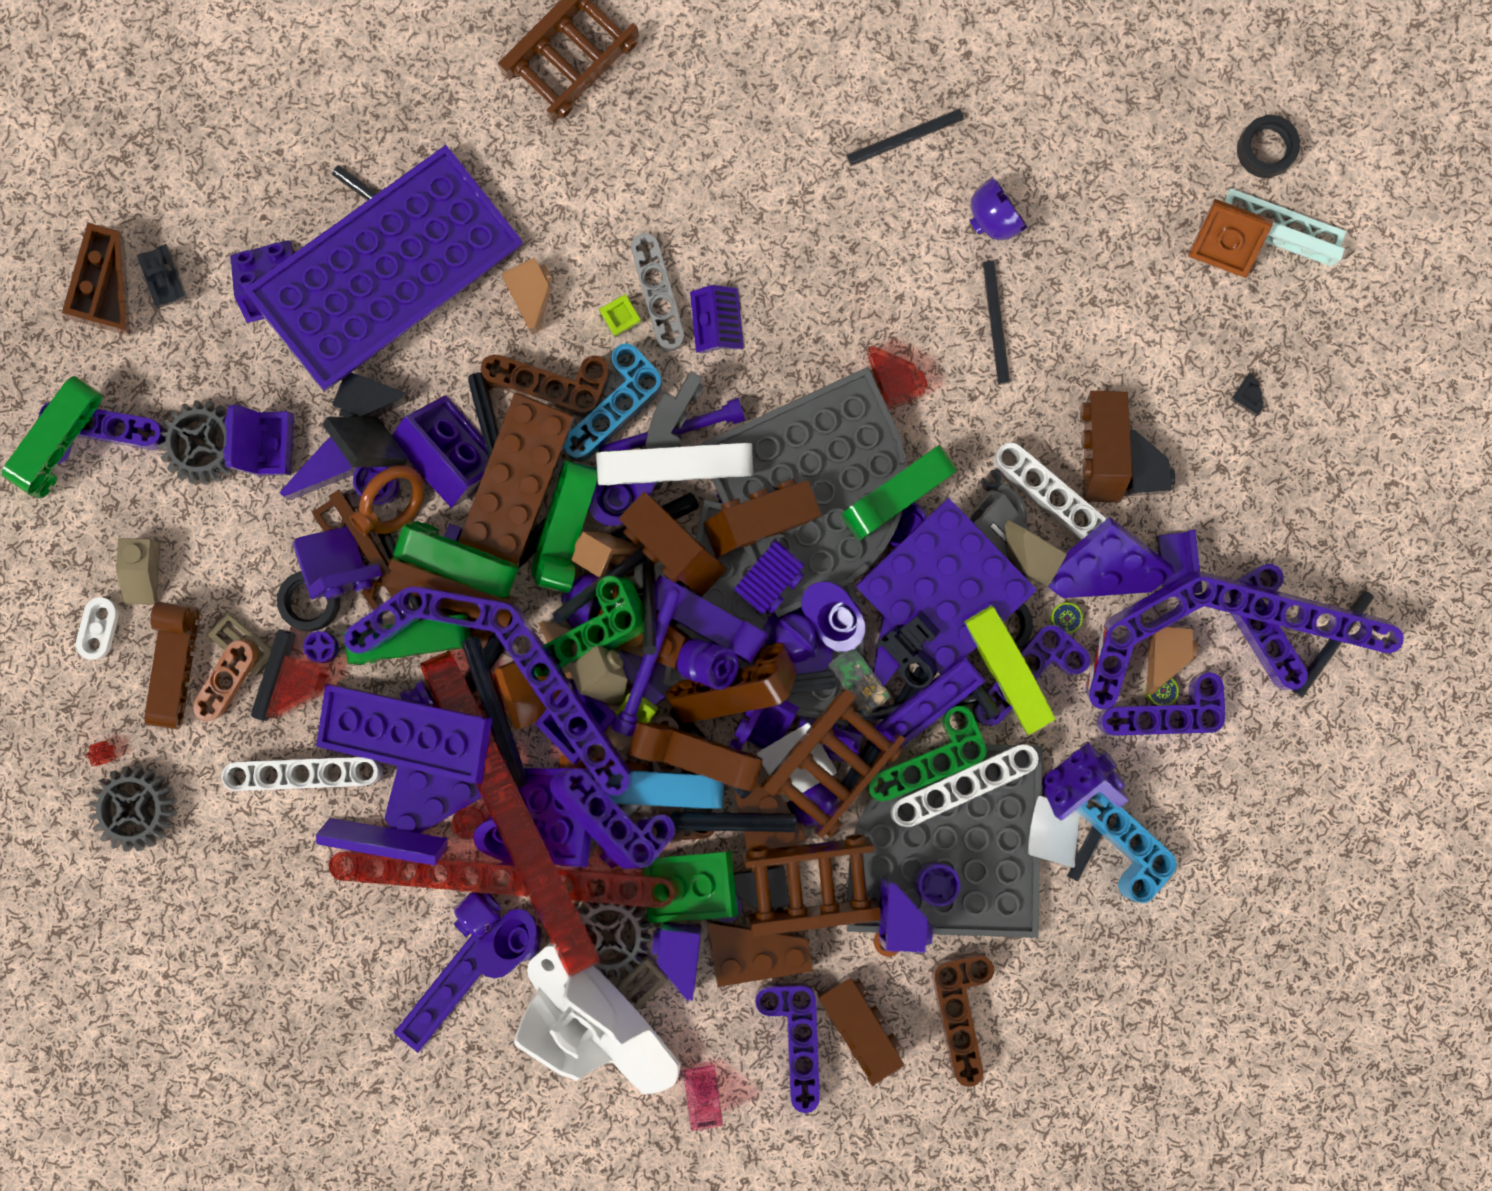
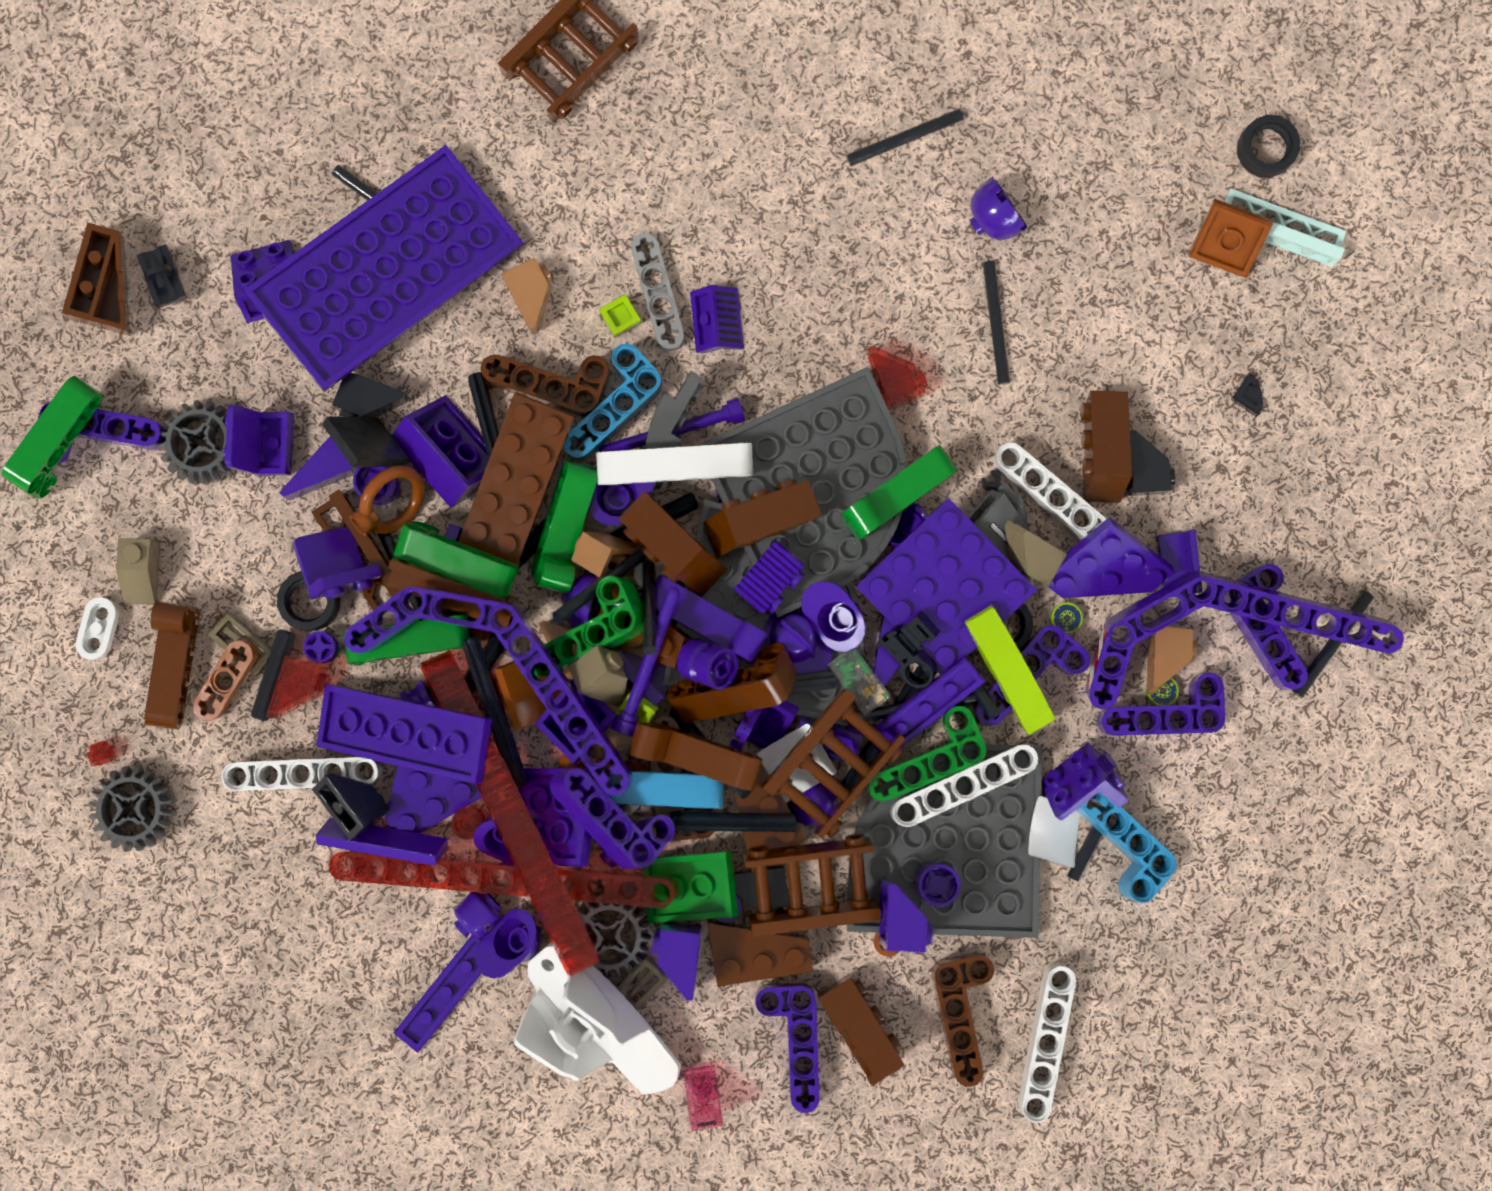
(351, 803): none -> black slope
(1046, 1057): none -> white beam

